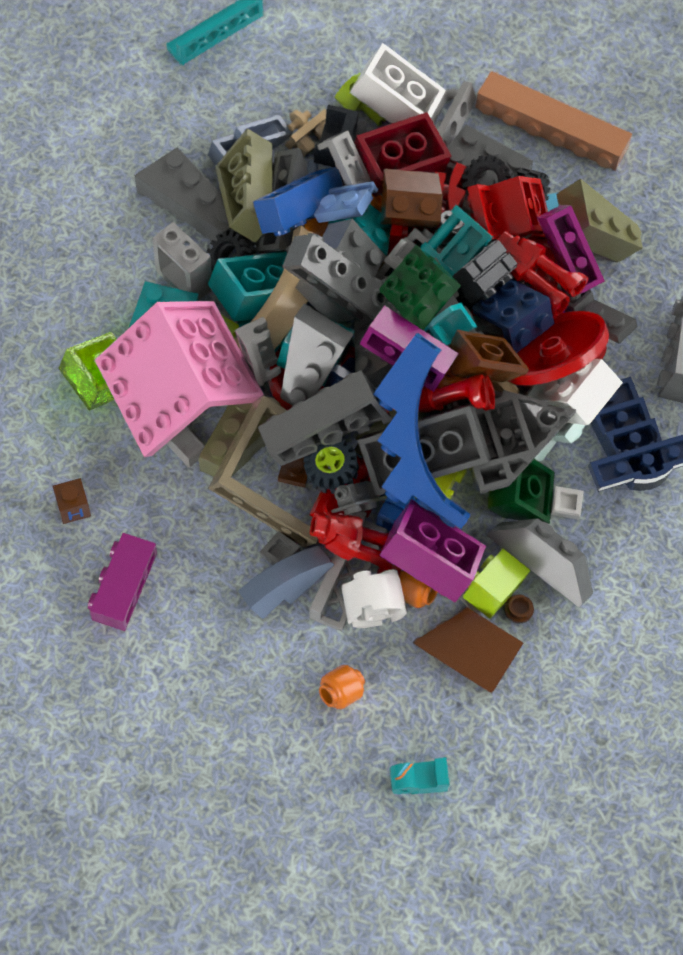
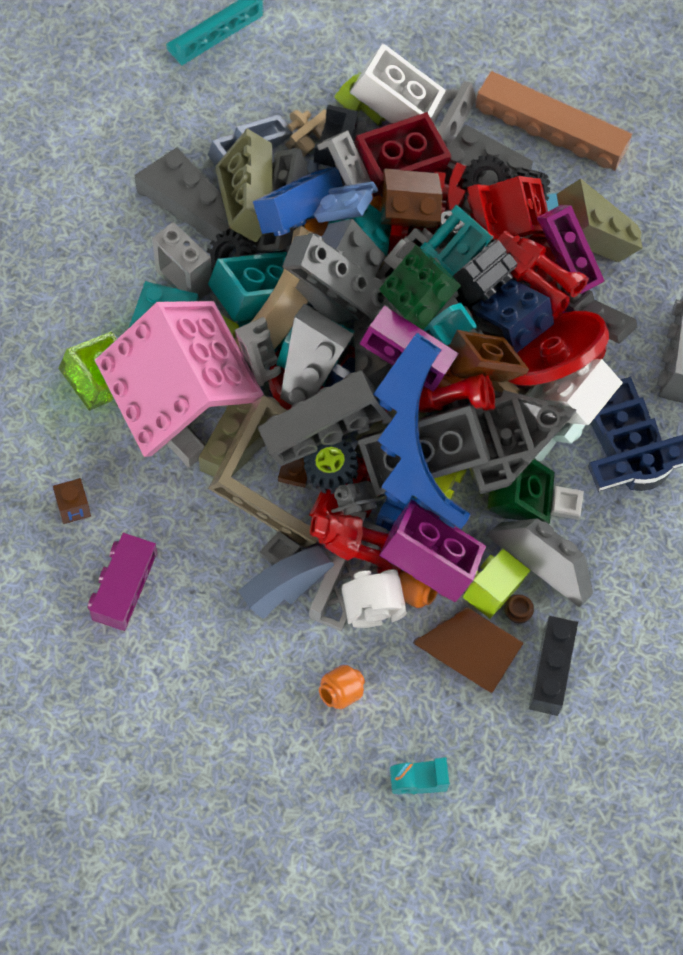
(553, 665): none -> black brick

